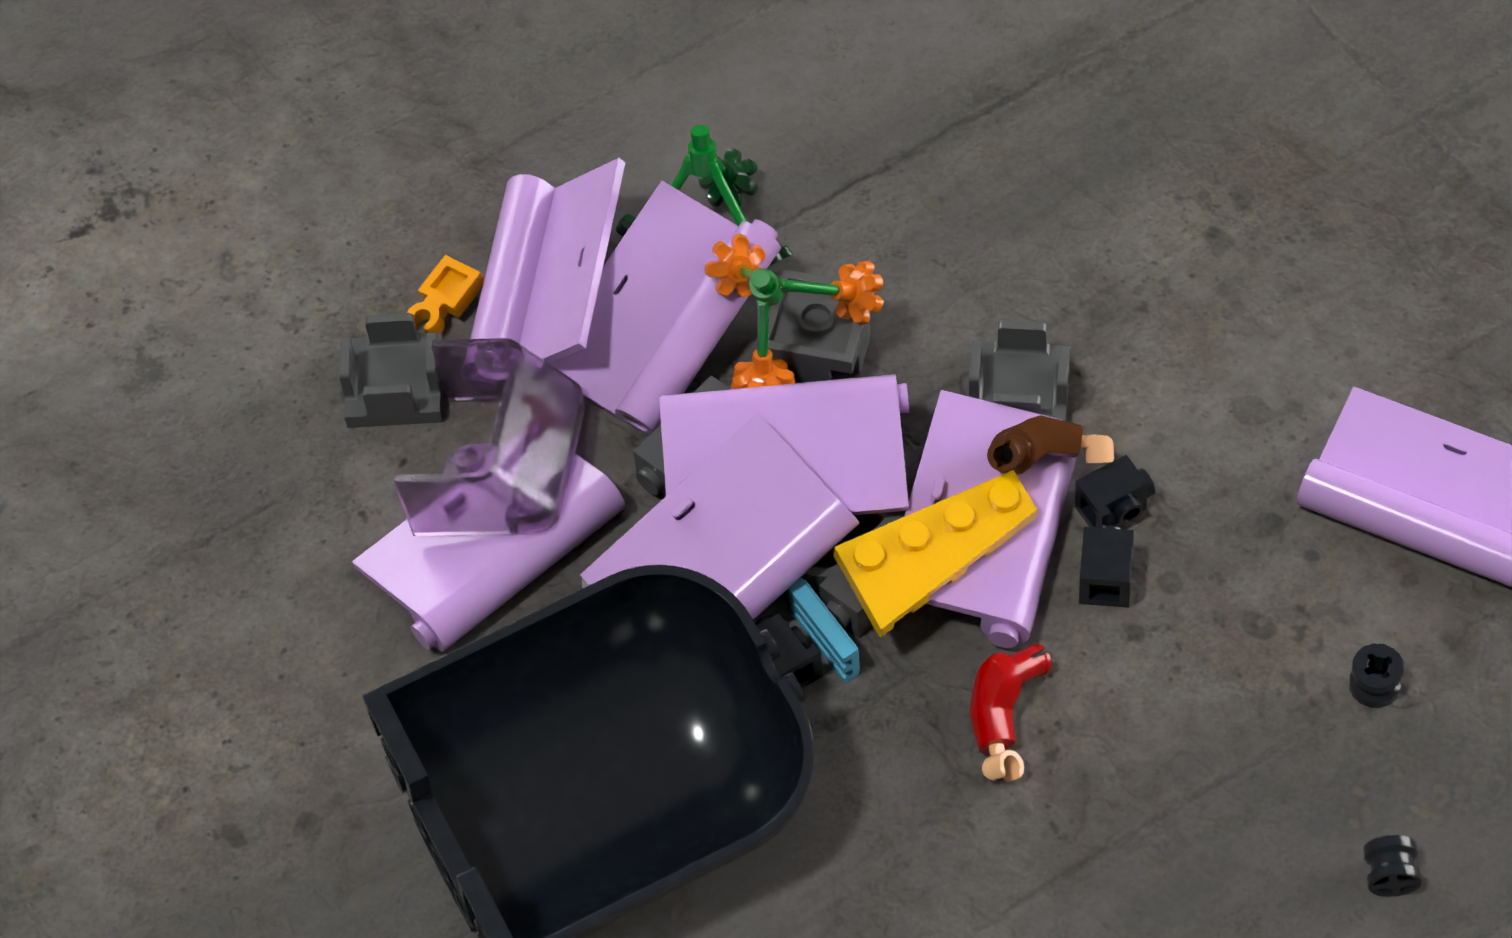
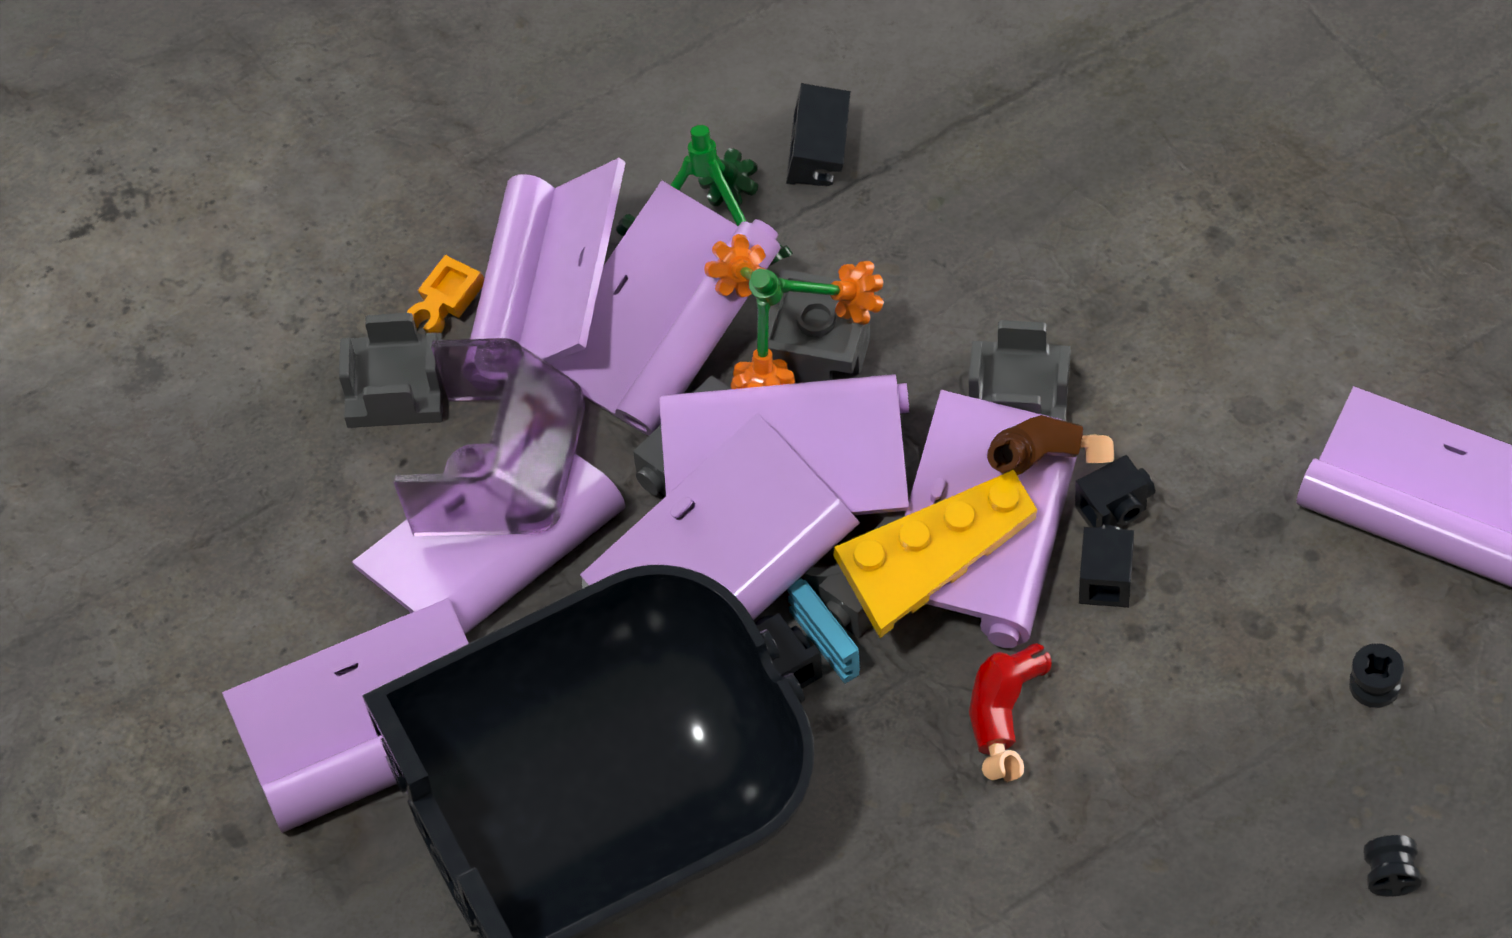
(310, 722): none -> lavender door
(818, 135): none -> black hinge

